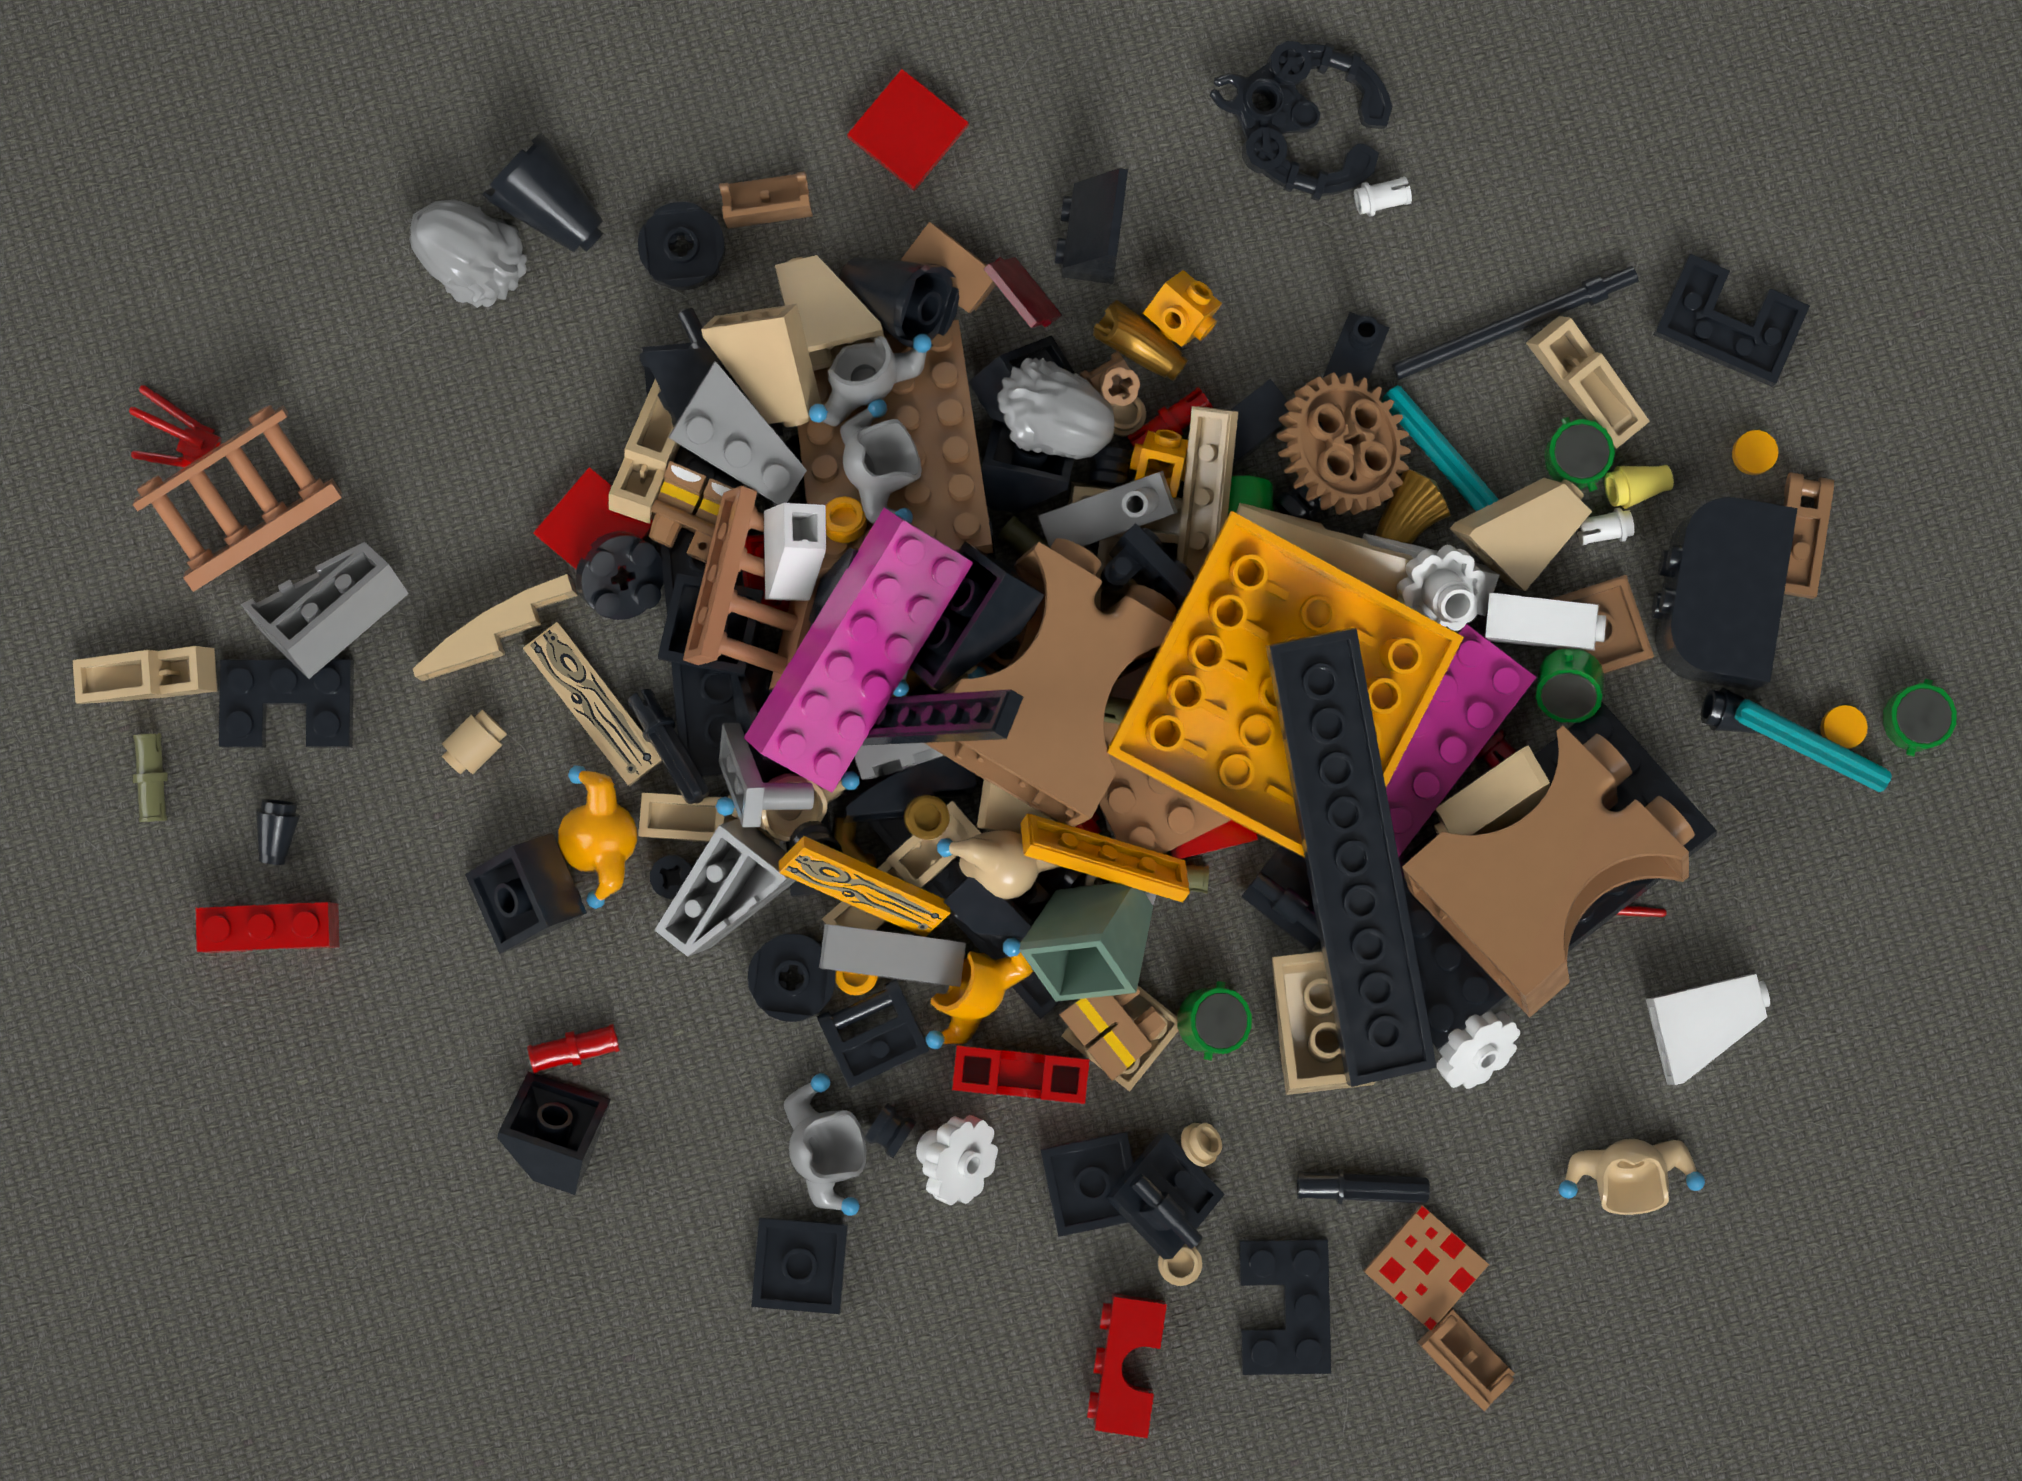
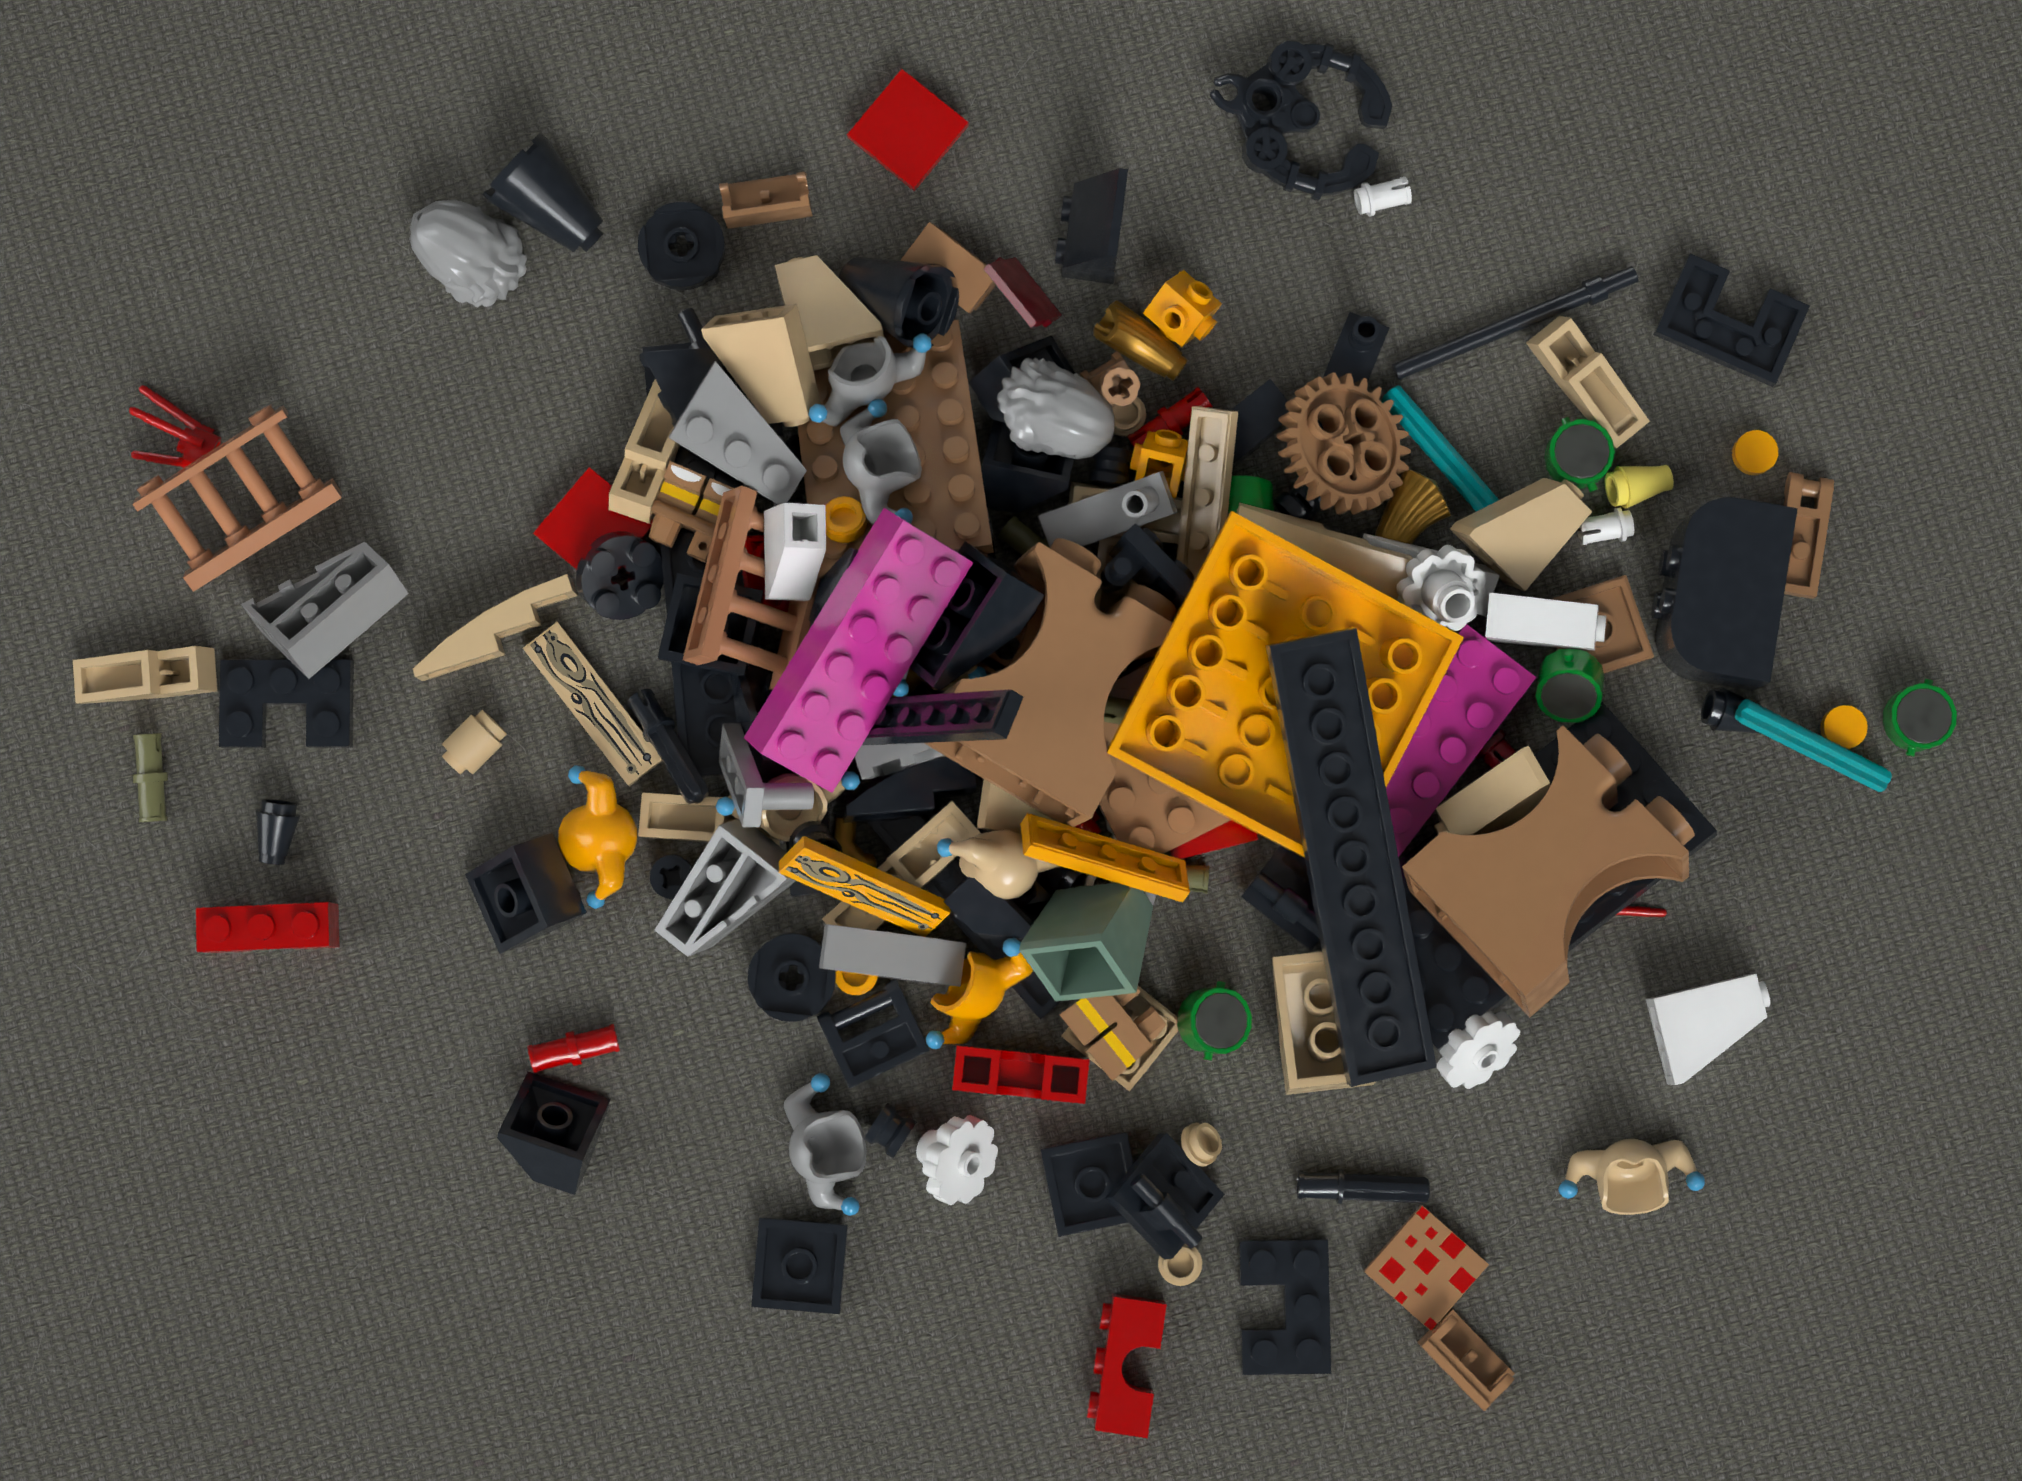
(926, 817): pearl gold tile -> none

